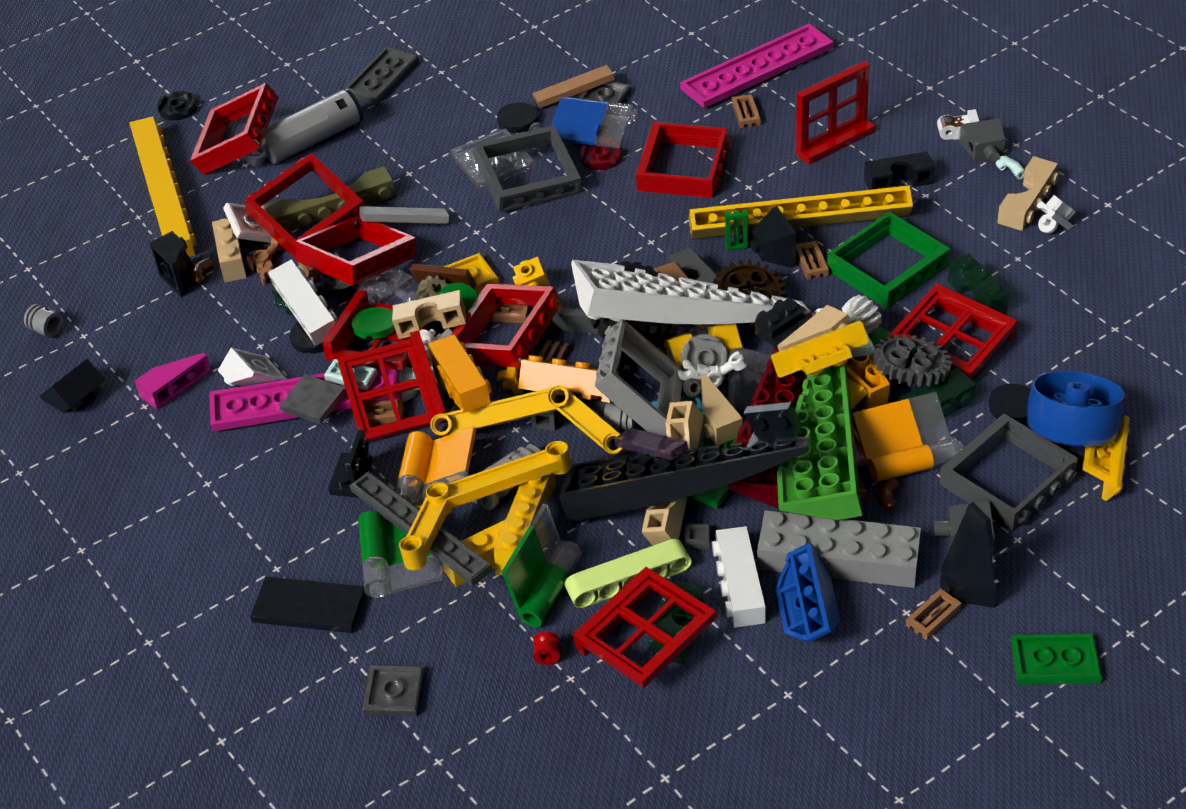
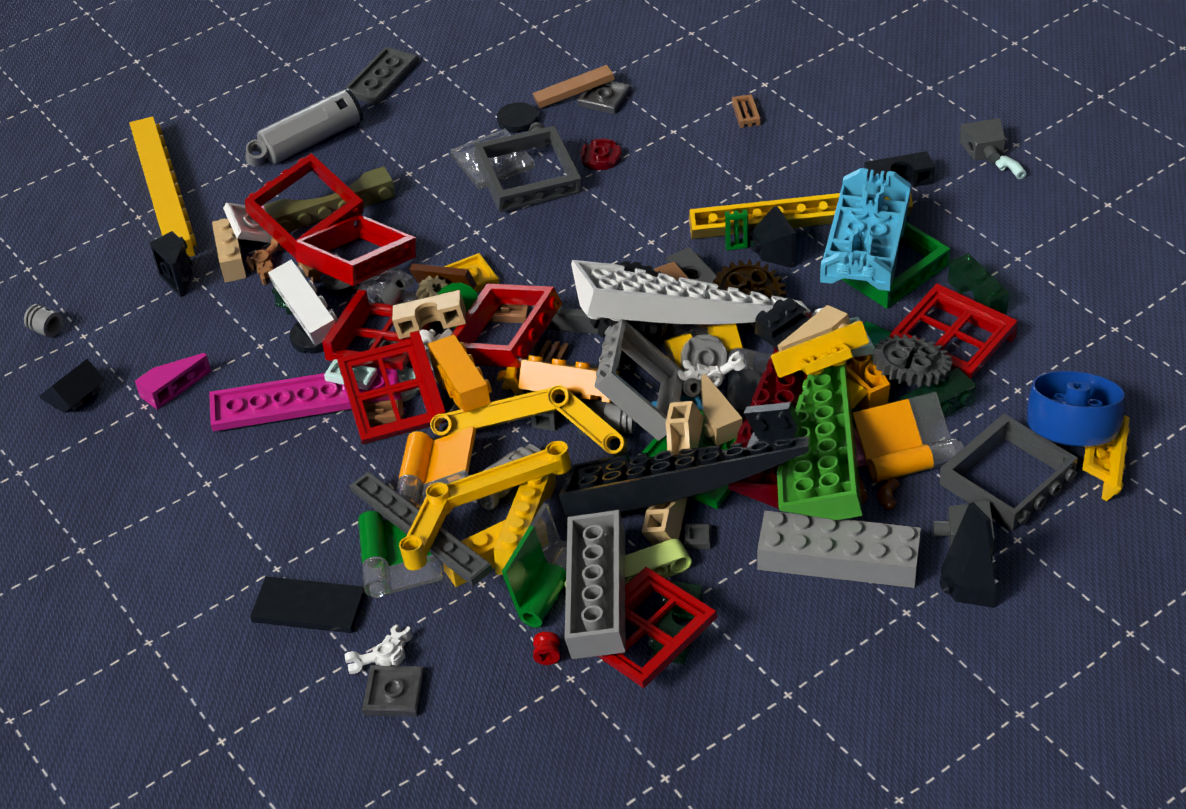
(177, 106): black tile -> none
(198, 269): reddish brown arm -> none
(211, 151): red window -> none
(248, 368): white slope -> none
(312, 399): flat silver tile -> none
(351, 466): black bracket -> none
(373, 322): green tile -> none
(384, 654): none -> white piece
(394, 292): none -> dark grey cone
(403, 215): light grey tile -> none
(530, 273): yellow brick -> none
(593, 121): blue door -> none
(595, 585): none -> light grey brick
(651, 443): clear purple tile -> none
(682, 135): red window -> none
(740, 577): white brick -> none
(756, 65): dark pink plate -> none
(806, 596): blue wedge -> none
(820, 259): medium nougat tile -> none
(837, 135): red window -> none
(864, 309): white gear -> none
(867, 229): none -> medium azure piece
(912, 620): medium nougat tile -> none
(950, 125): white leg -> none
(1009, 400): black tile -> none
(1020, 208): tan arch -> none
(1055, 659): green tile -> none
(1056, 213): white hips -> none

